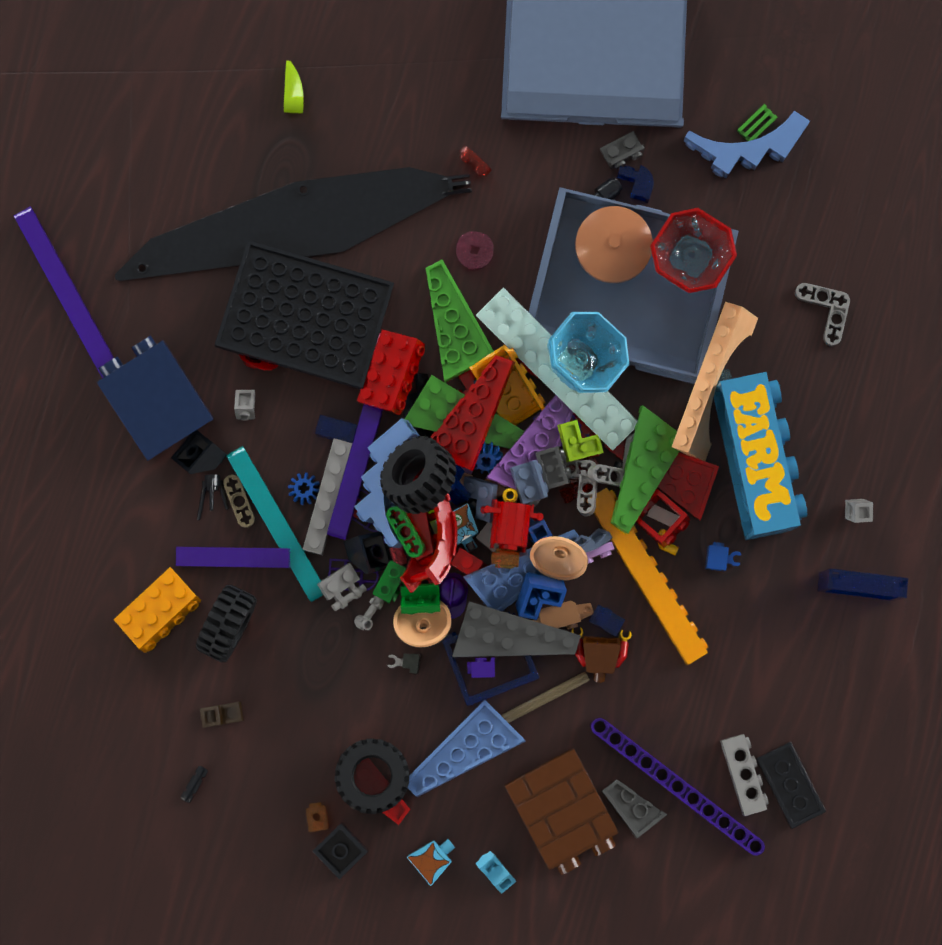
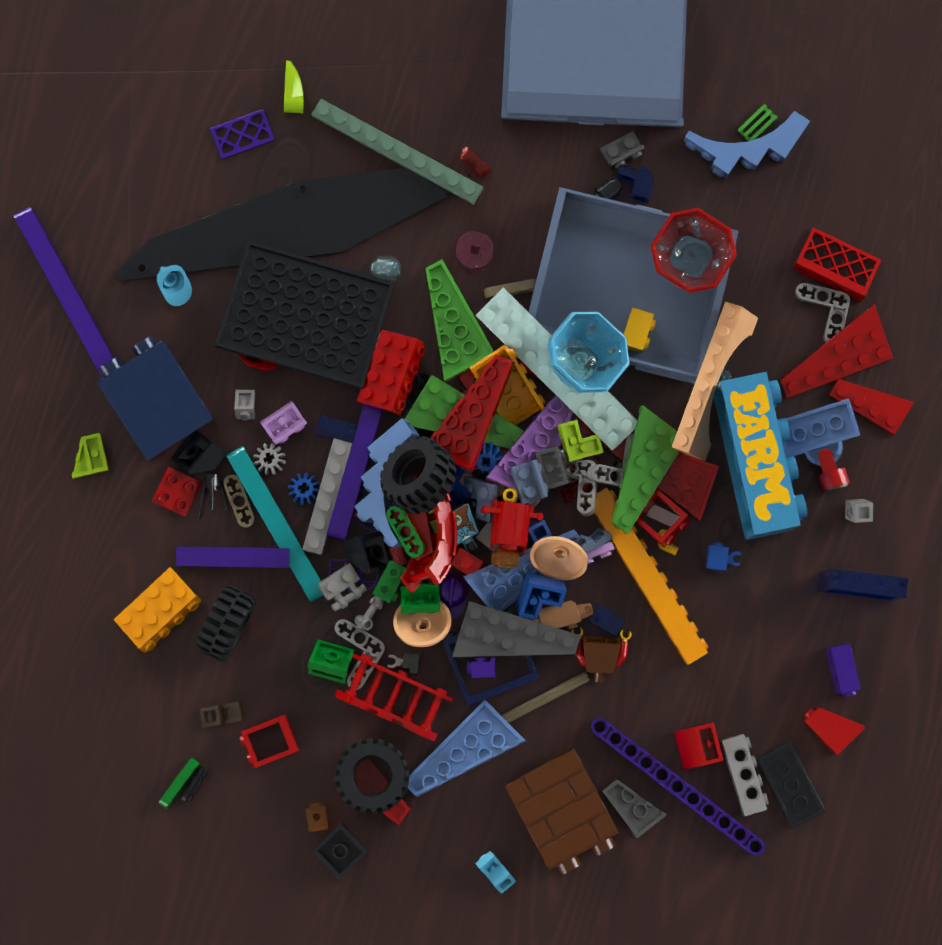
(91, 456): none -> lime wing
(174, 285): none -> medium azure piece
(176, 491): none -> red hinge
(179, 783): none -> green beam
(255, 143): none -> dark purple window
(275, 462): none -> light grey gear
(283, 423): none -> lavender bracket
(288, 734): none -> red window
(330, 661): none -> green bracket
(376, 657): none -> light grey beam
(386, 267): none -> clear light blue head
(386, 711): none -> red fence
(397, 151): none -> sand green plate
(432, 859): torso -> none
(513, 288): none -> dark tan beam
(613, 244): nougat dish -> none
(638, 328): none -> yellow brick
(698, 745): none -> red slope
(820, 437): none -> medium blue plate
(832, 729): none -> red slope
(834, 279): none -> red fence
(843, 670): none -> dark purple brick
(847, 352): none -> red wing
(877, 407): none -> red wing

